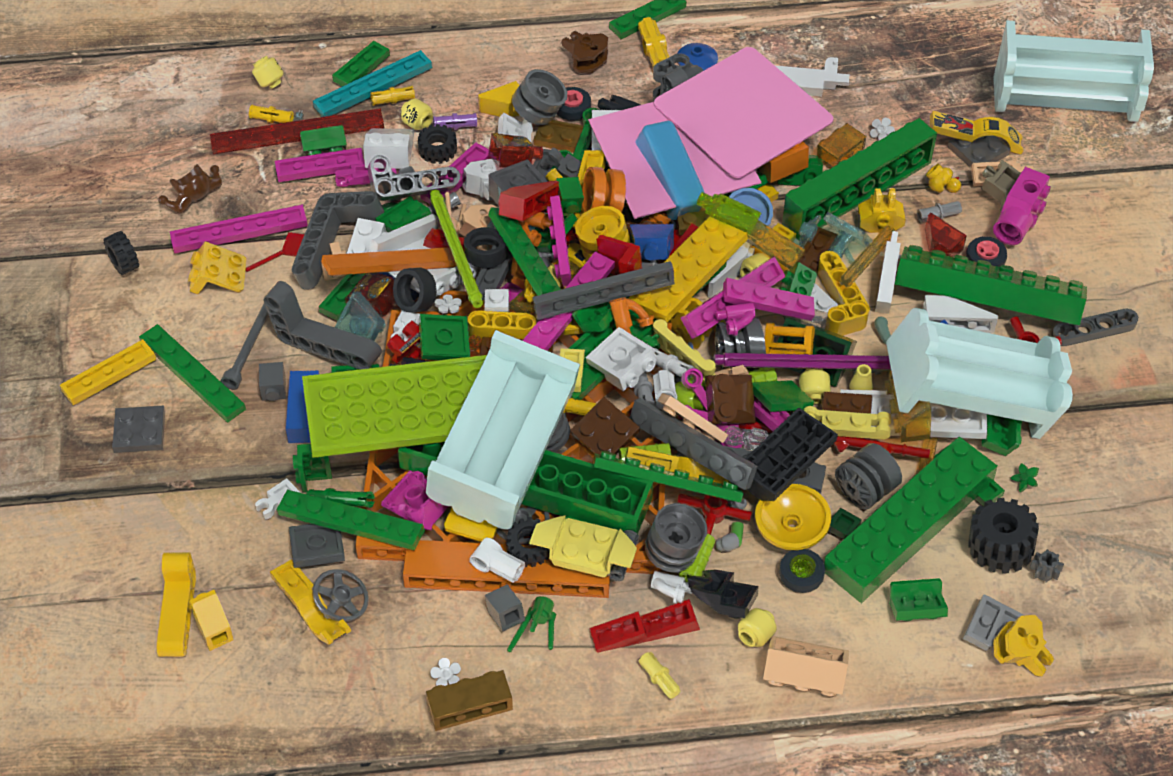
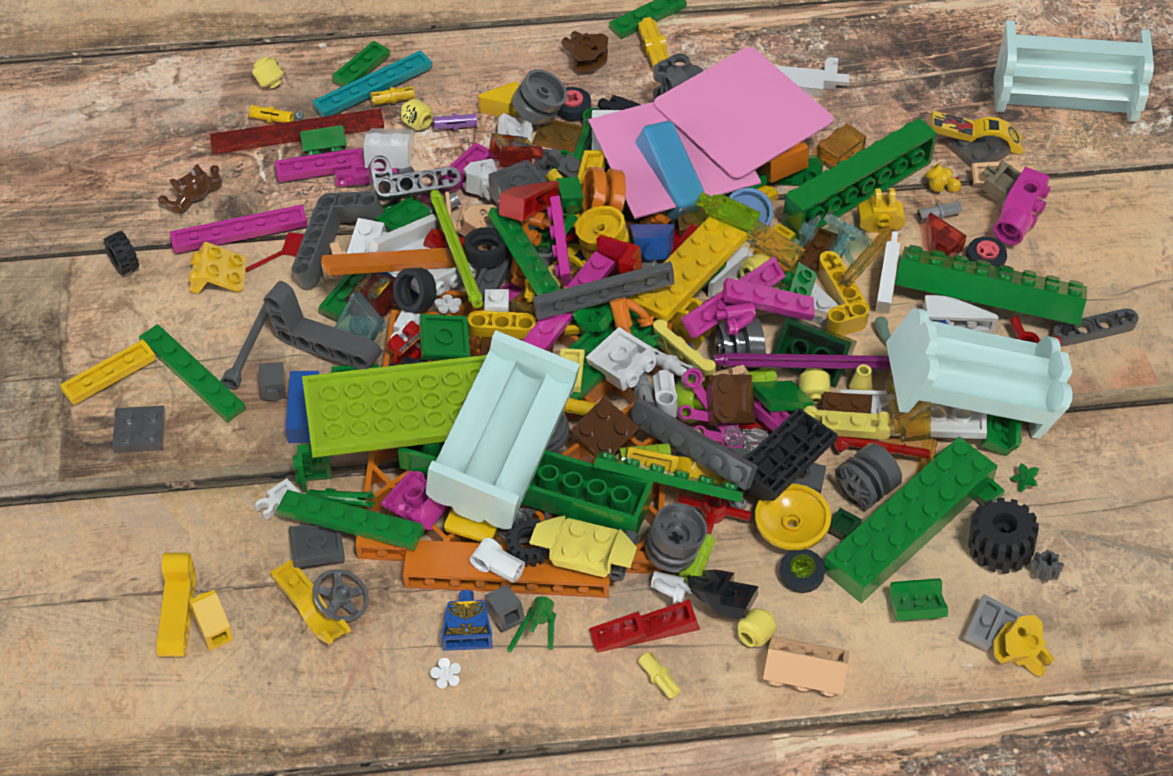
(437, 153): black tyre -> none
(466, 624): none -> blue torso
(469, 700): pearl gold brick -> none
(690, 418): light nougat plate -> none
(700, 55): blue dish -> none
(732, 540): light grey arm -> none
(789, 348): light orange plate -> none
(880, 130): white plant -> none

